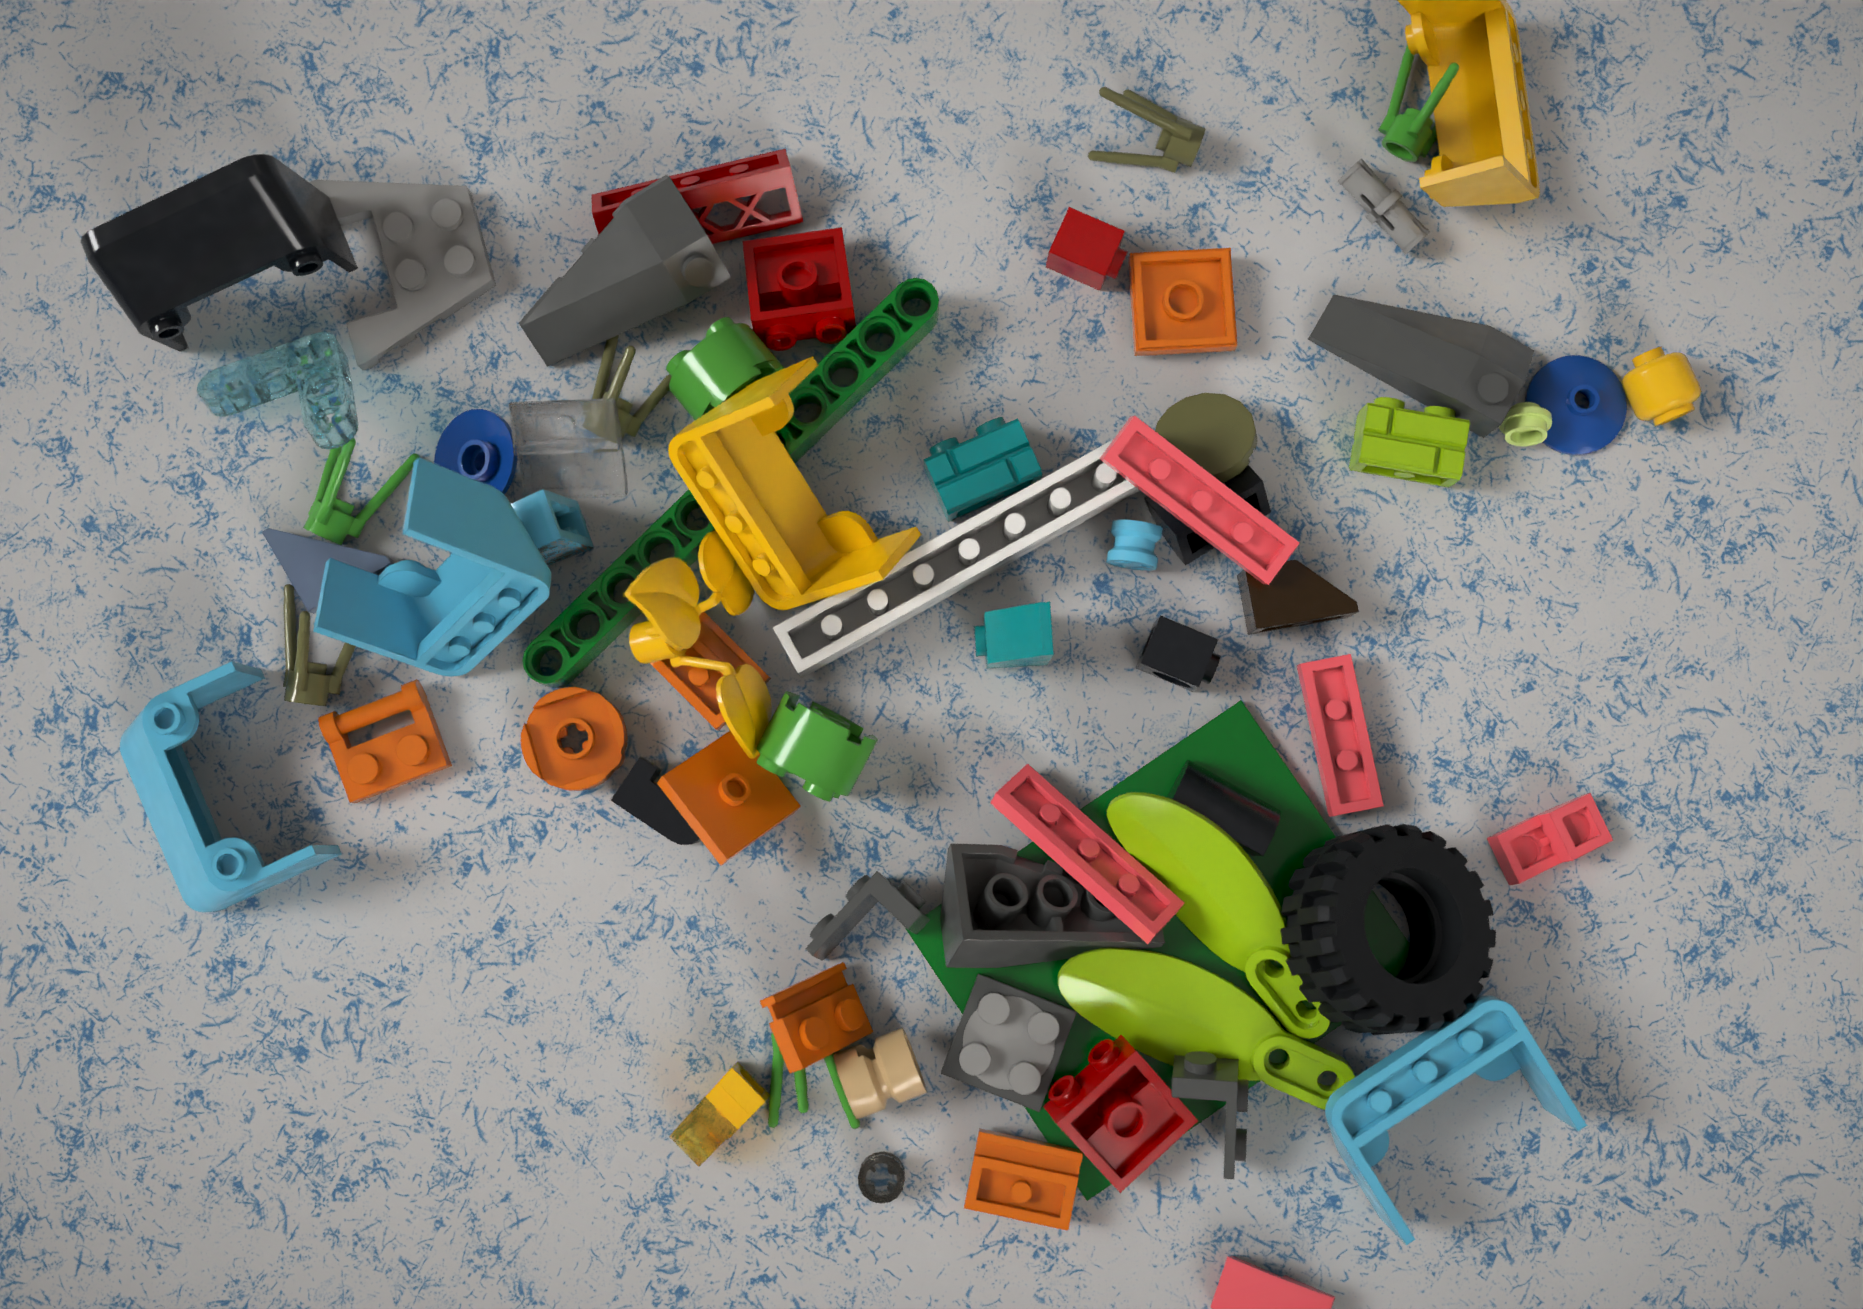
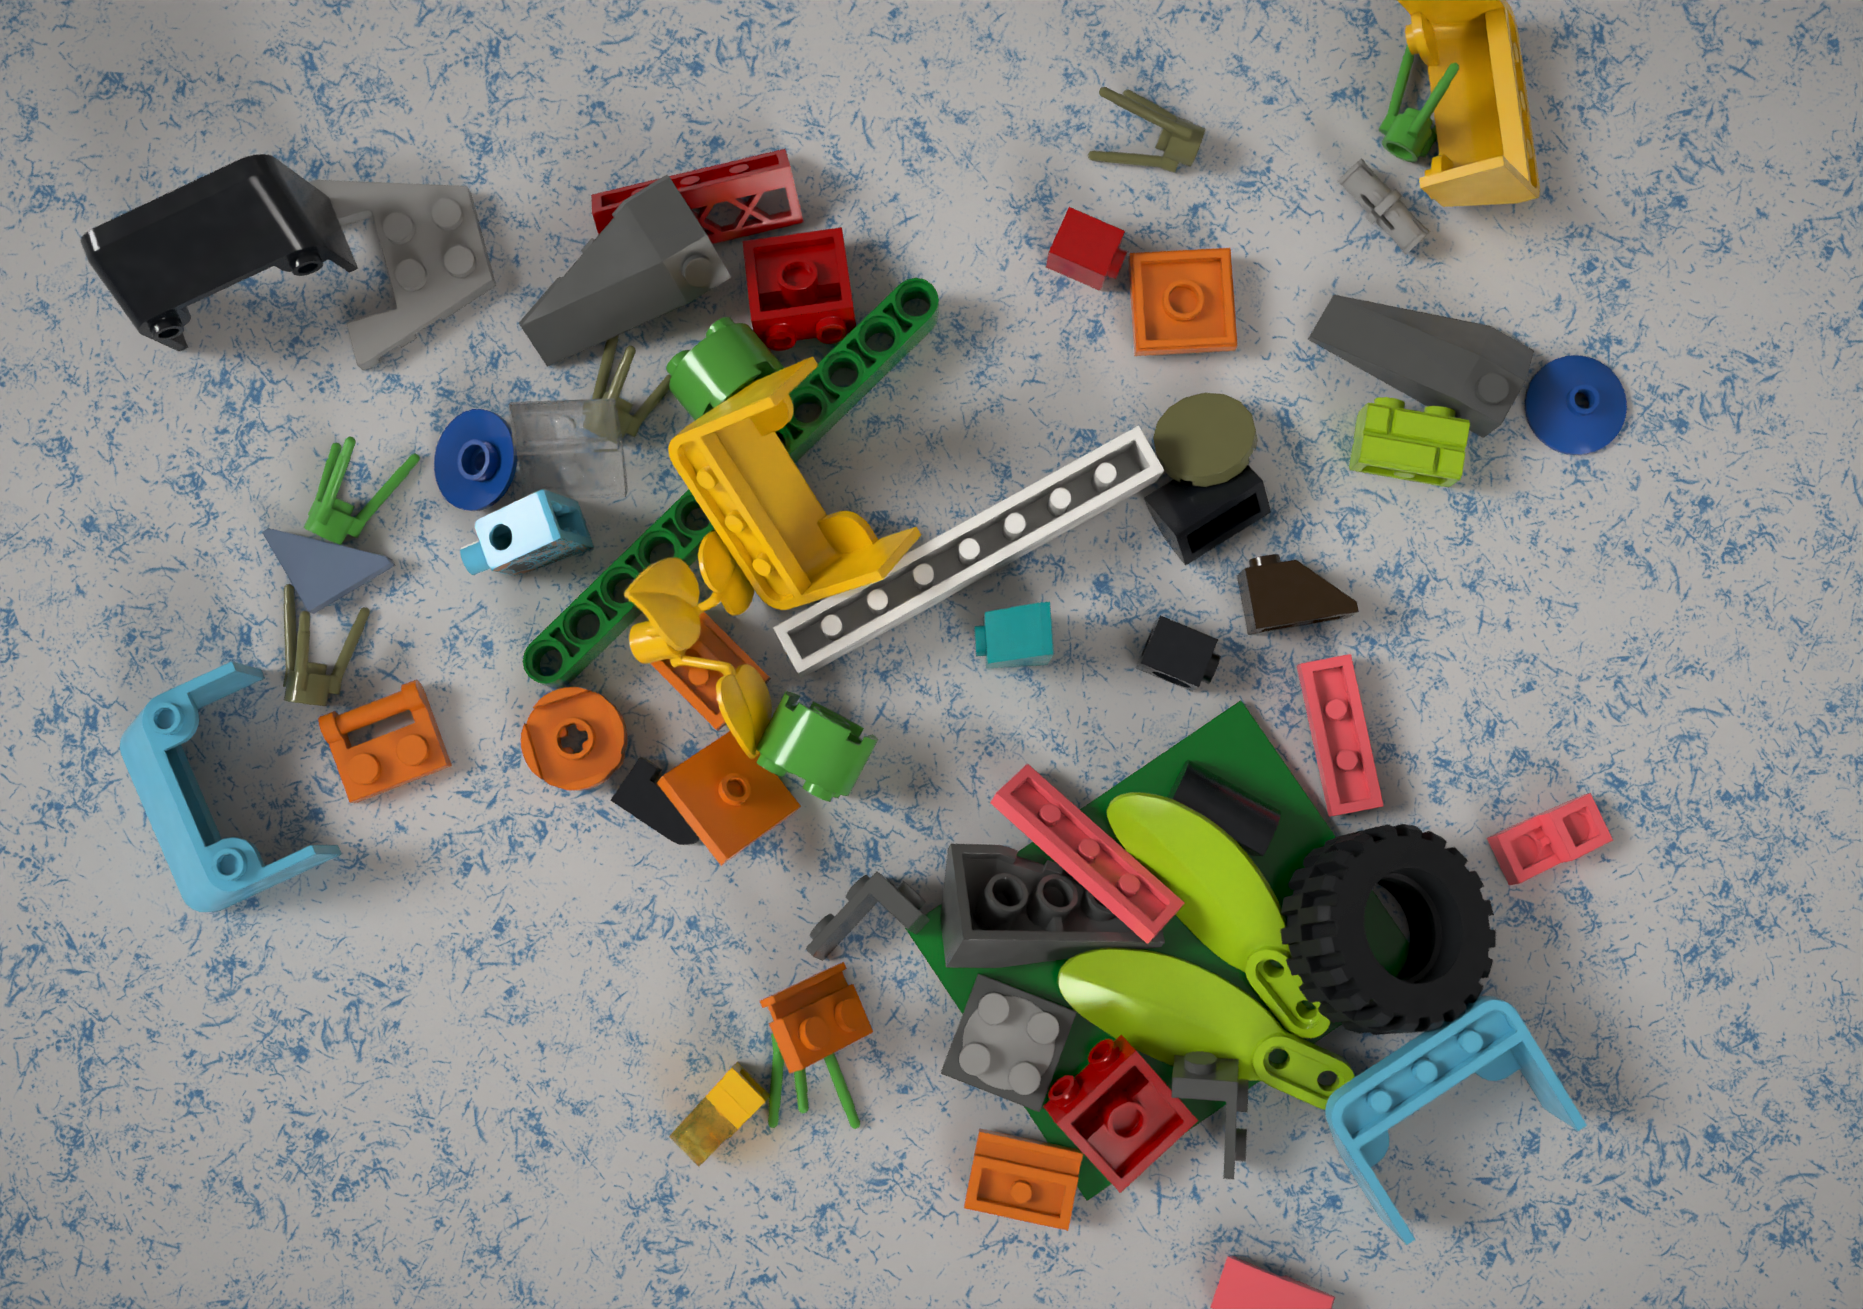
(306, 368): clear light blue beam -> none
(450, 614): medium azure windscreen -> none
(868, 1187): clear smoke bush -> none
(879, 1073): tan wheel -> none
(981, 468): teal brick -> none
(1134, 545): medium azure wheel -> none
(1199, 500): coral plate -> none
(1526, 424): yellowish green plate -> none
(1661, 386): yellow head -> none

